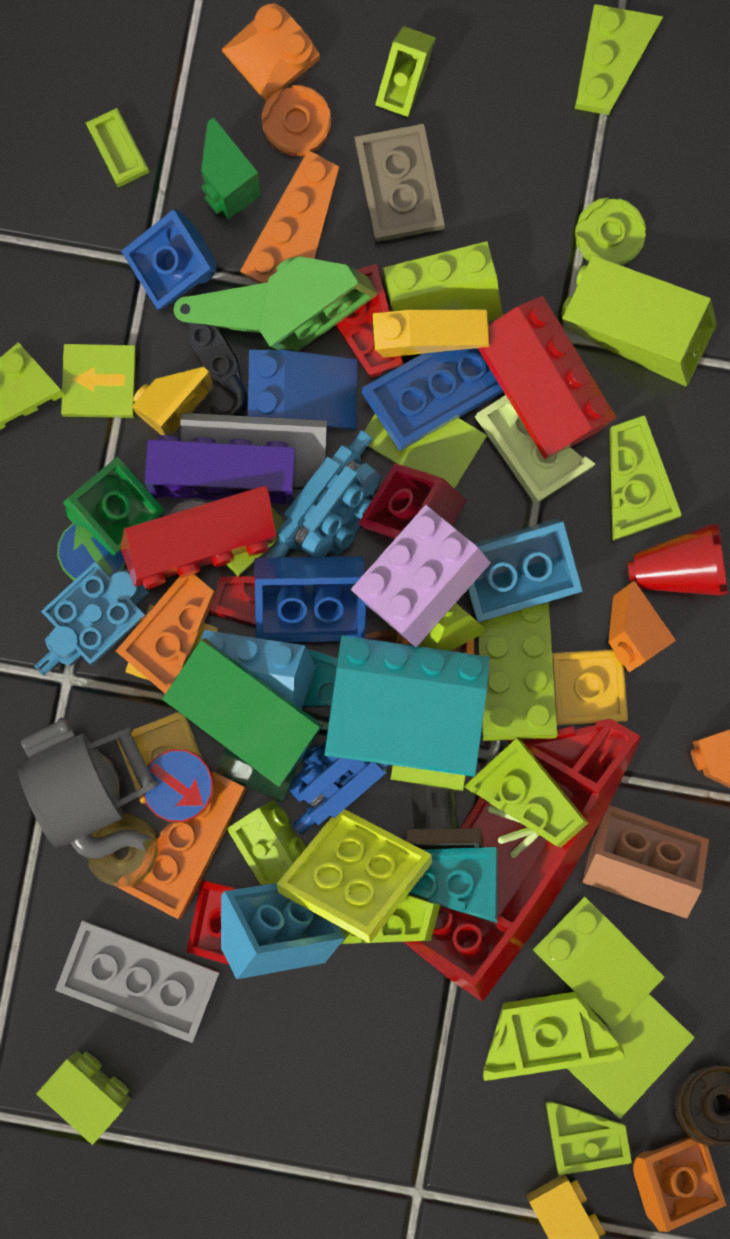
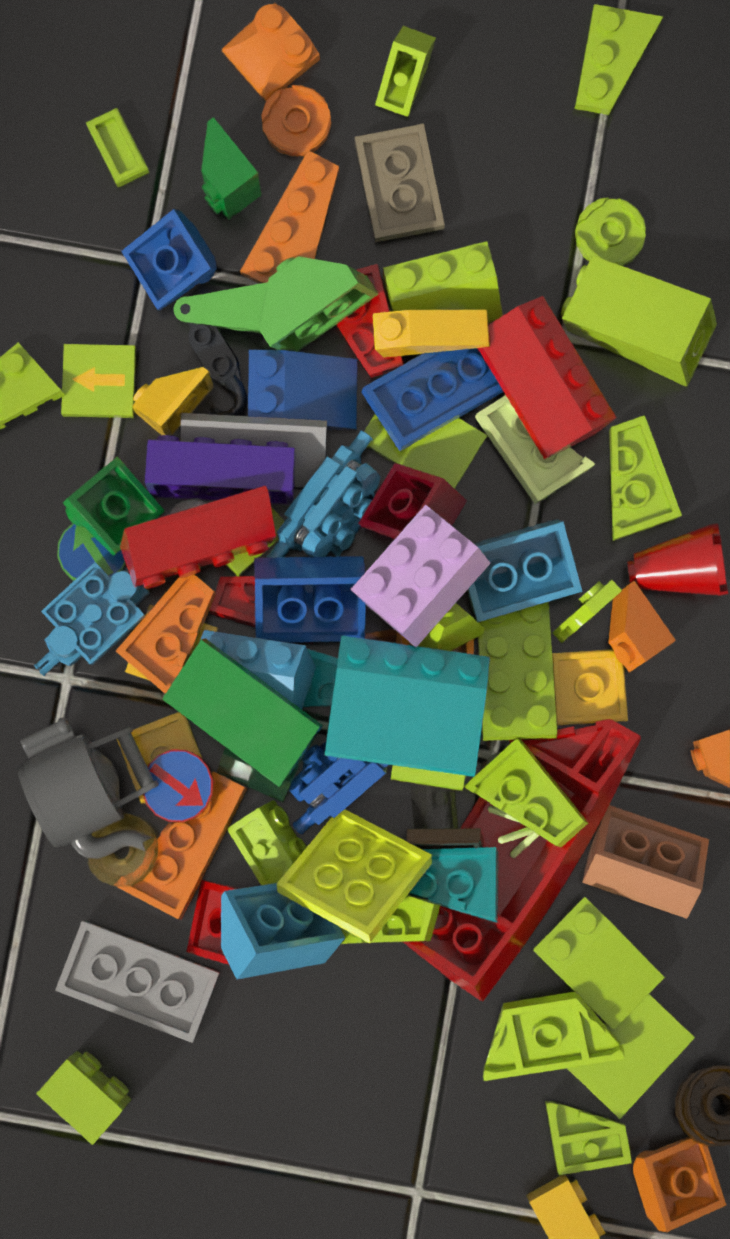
(592, 603): none -> lime wing

